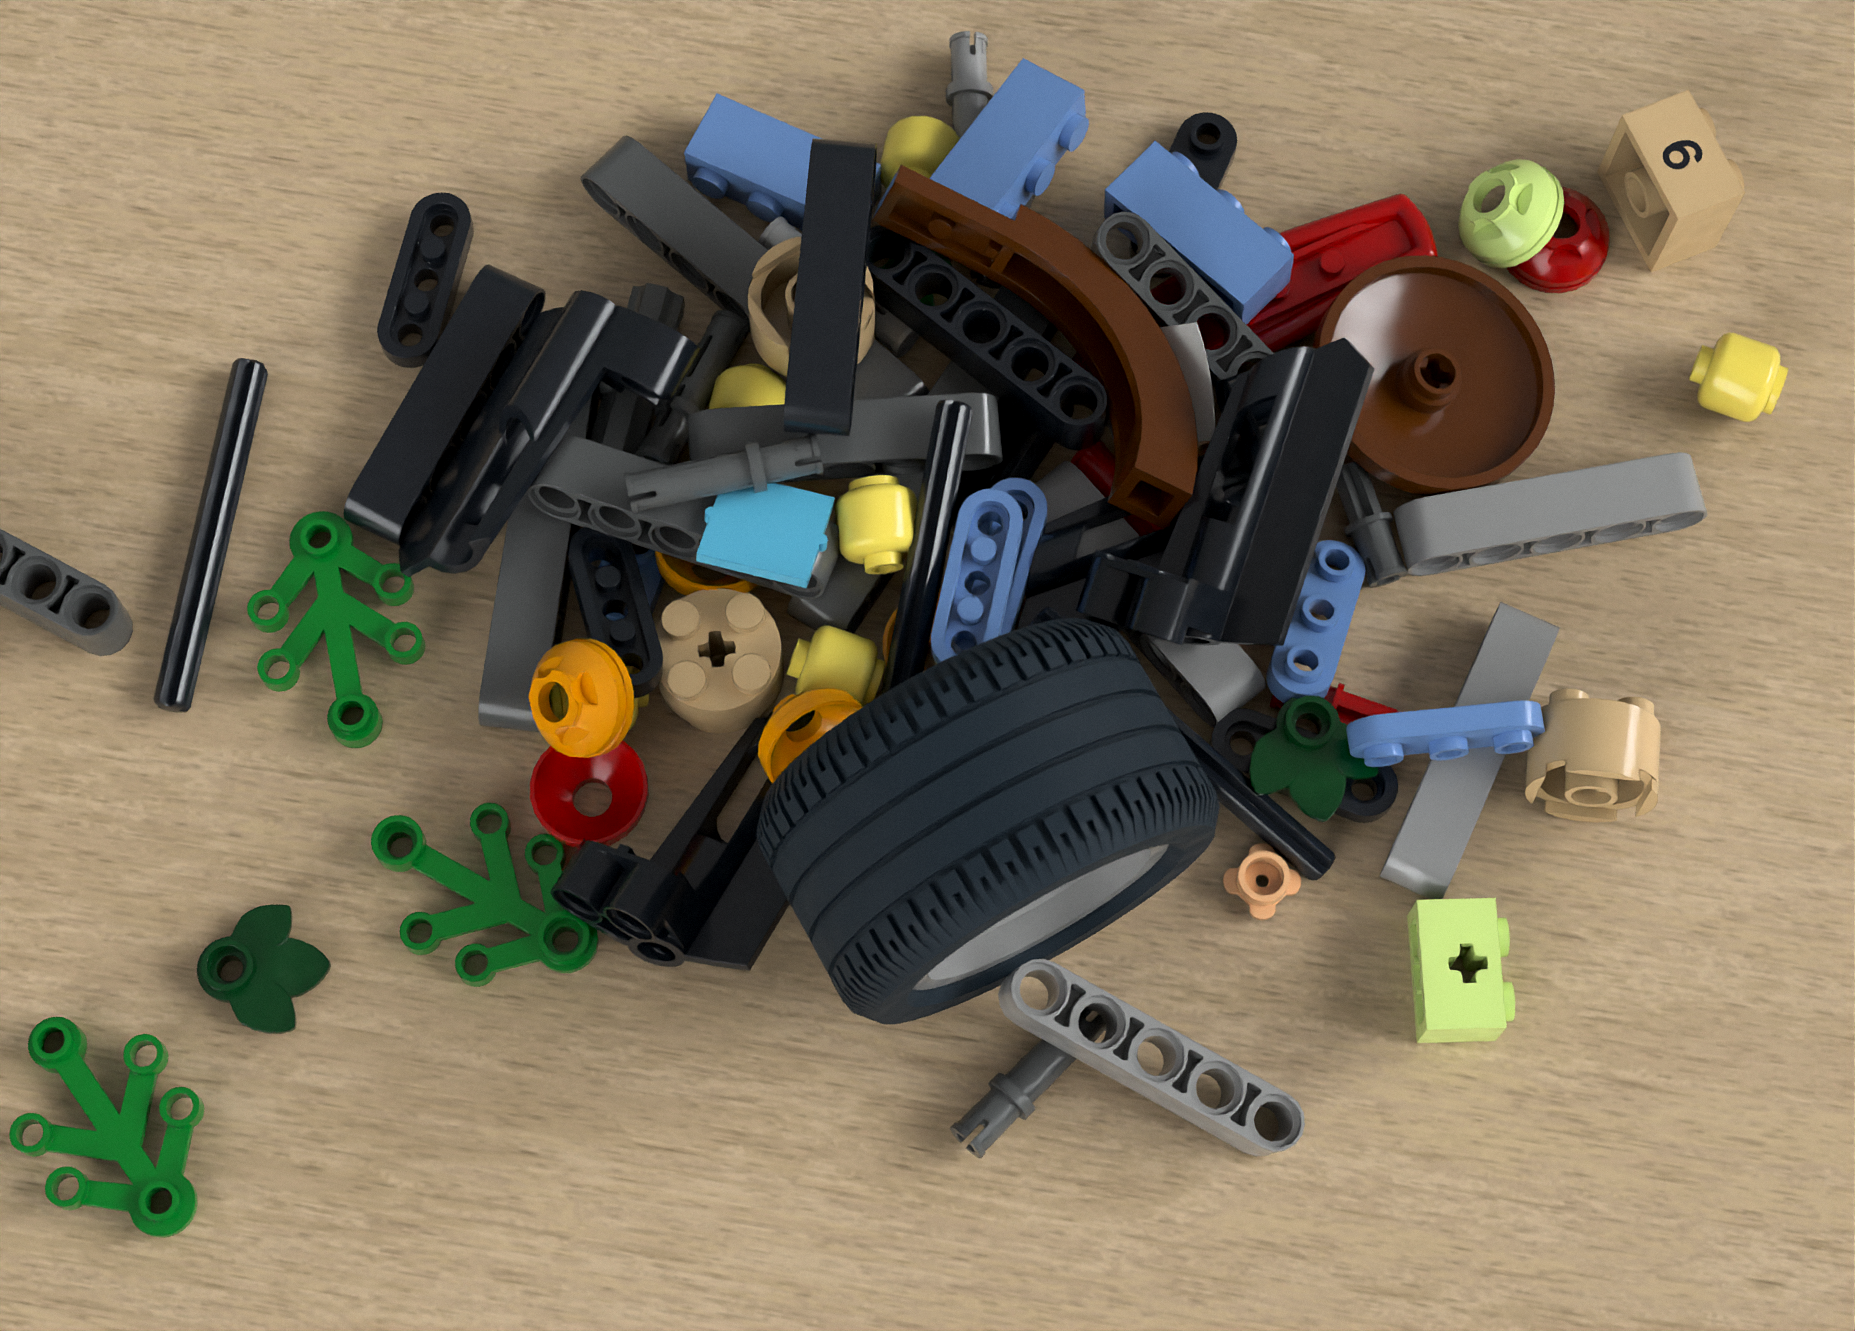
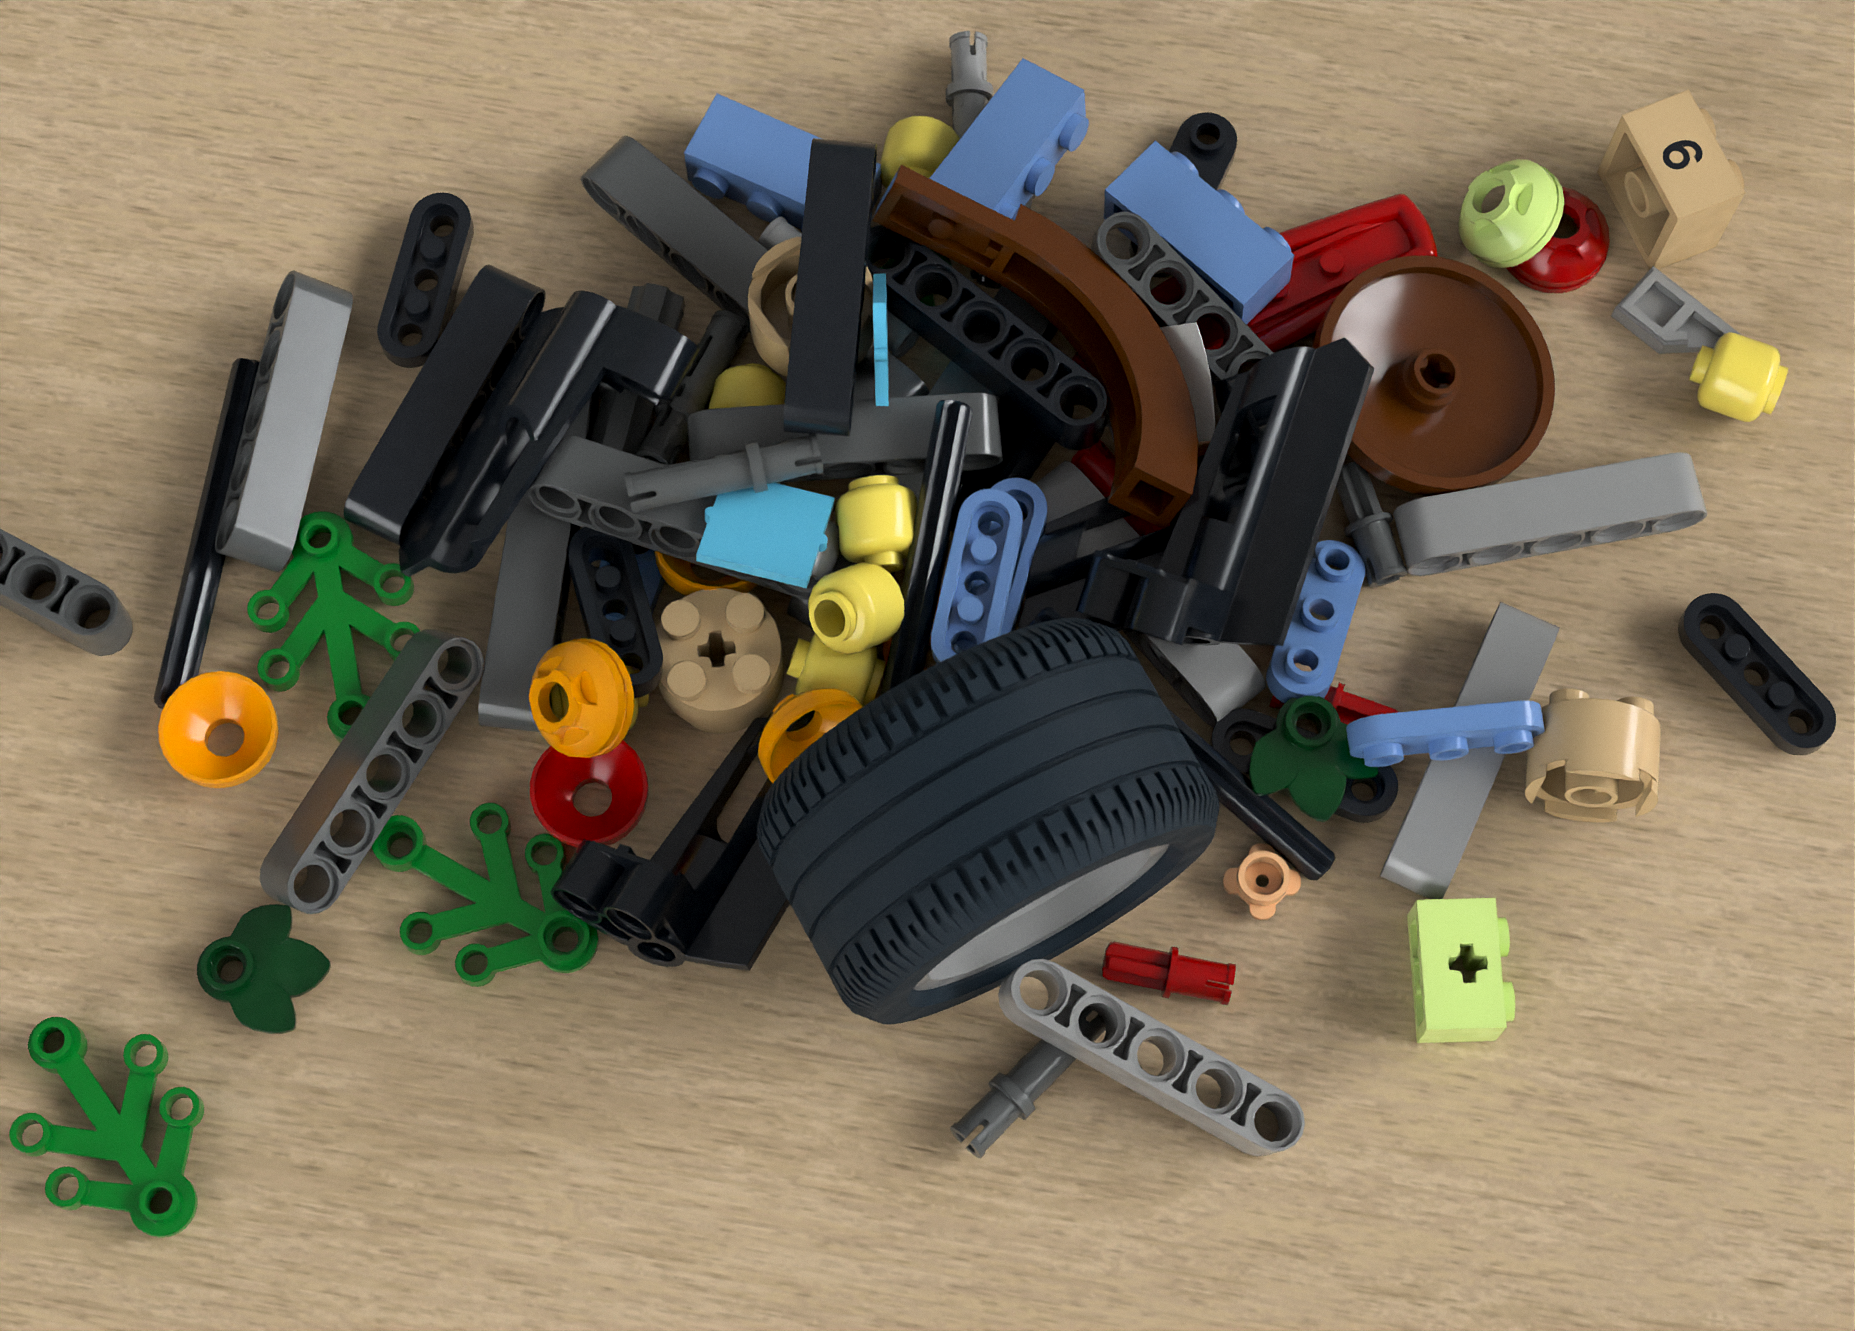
(200, 708): none -> light orange piece
(284, 422): none -> beam
(343, 780): none -> dark grey beam
(856, 608): none -> light yellow head
(880, 329): none -> medium azure piece
(1168, 972): none -> red axle
(1668, 316): none -> light grey tile
(1744, 647): none -> black plate

